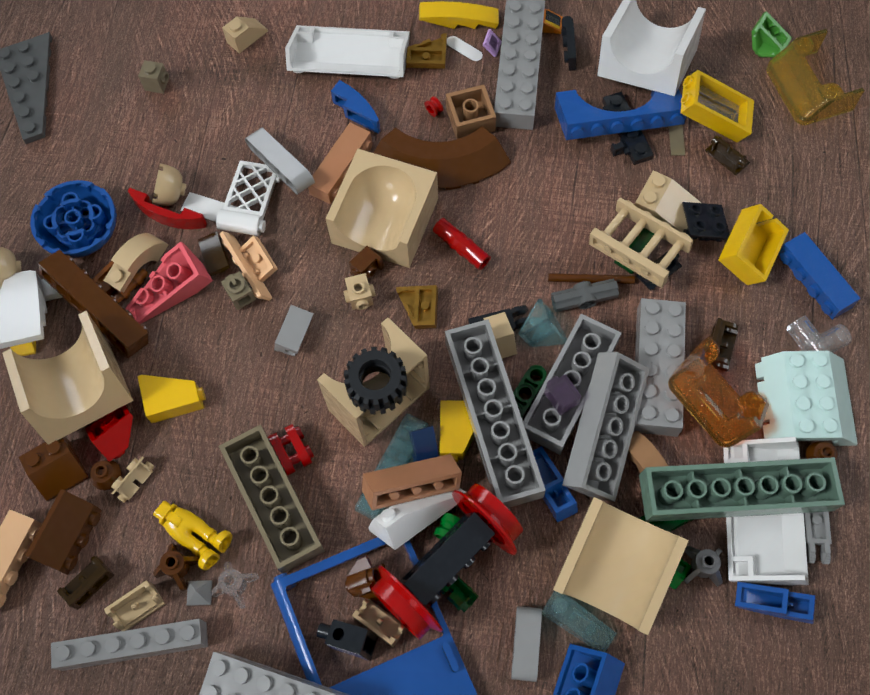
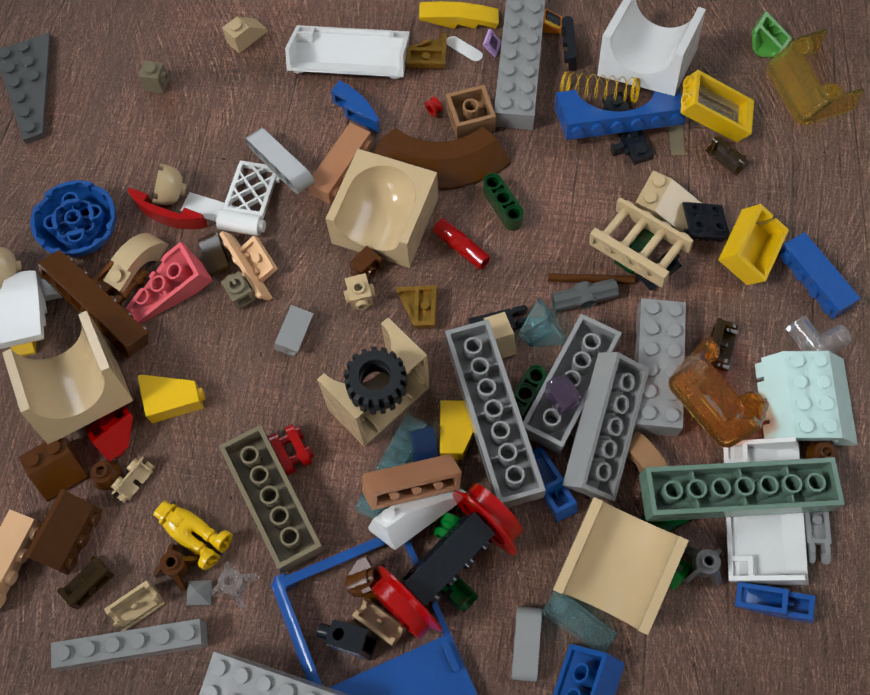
(503, 193): none -> dark green beam
(632, 88): none -> yellow piece

